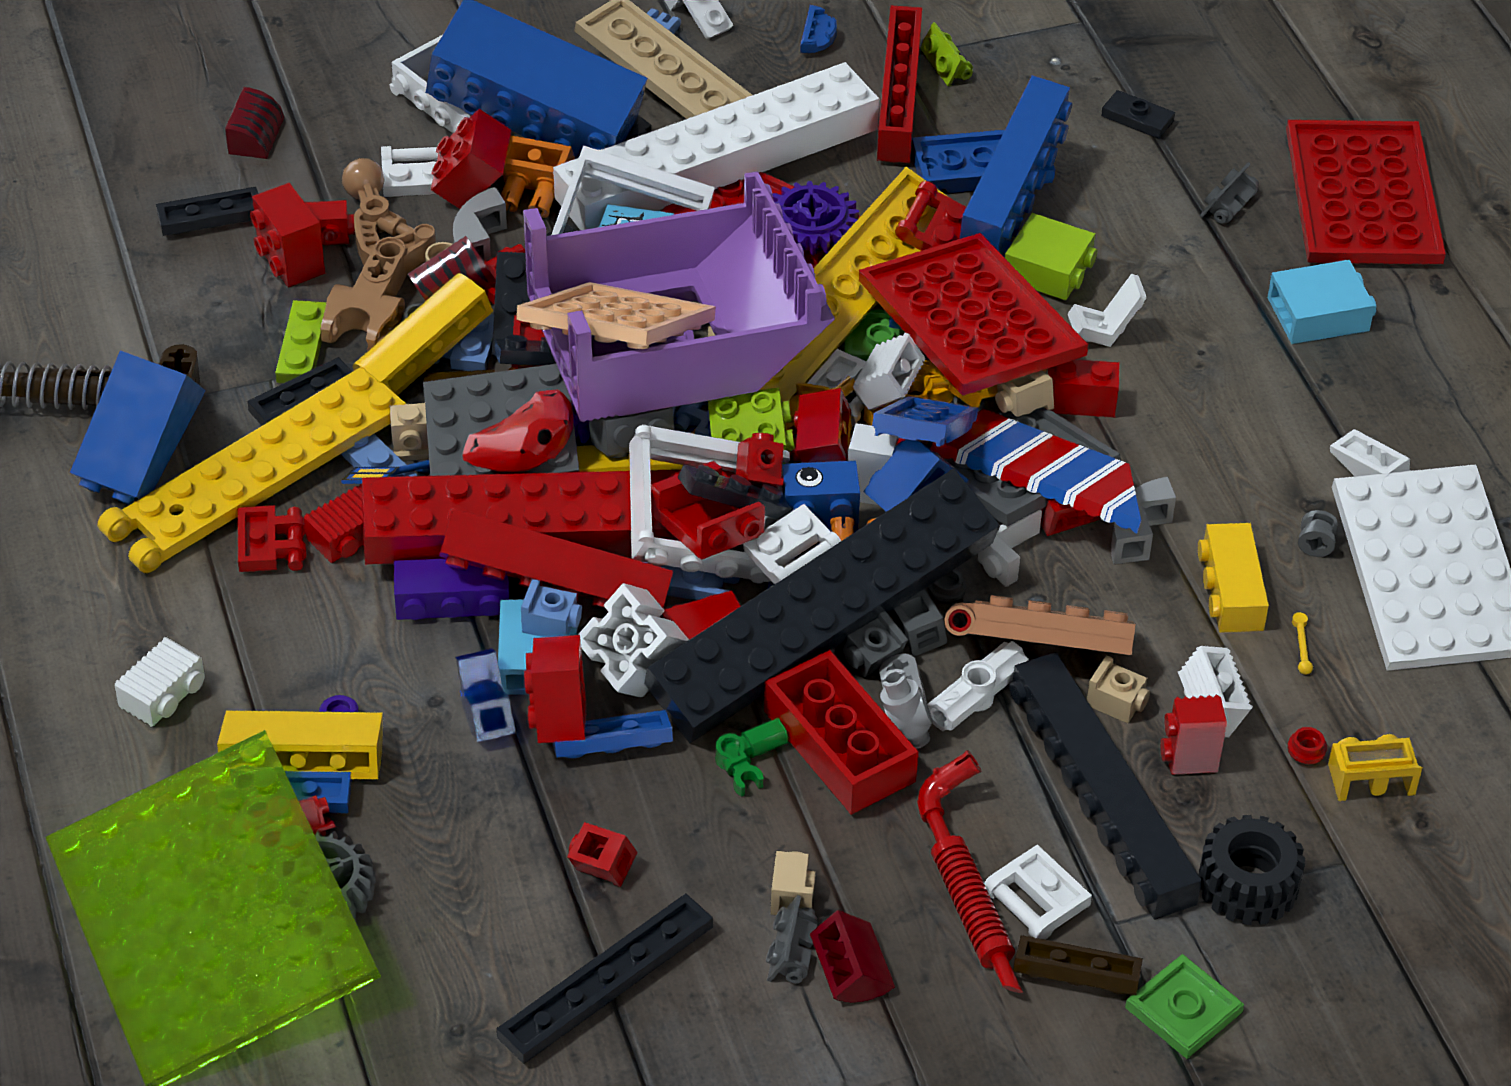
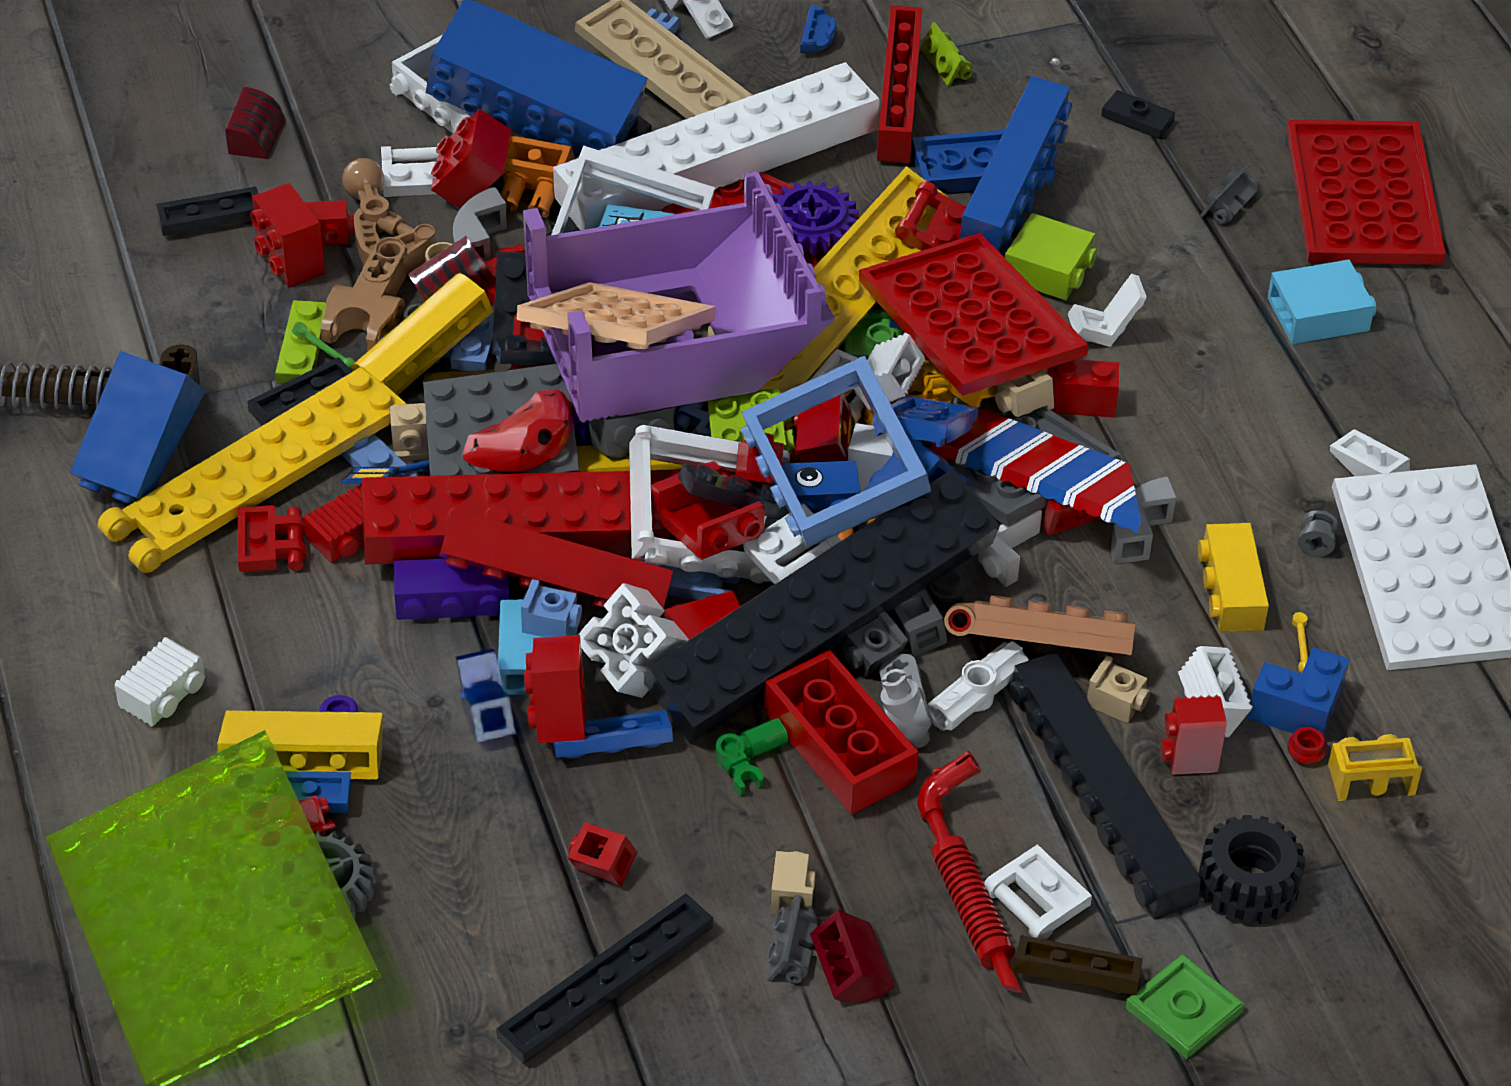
(300, 330): none -> bright green hinge
(859, 507): none -> medium blue window
(1296, 699): none -> blue brick

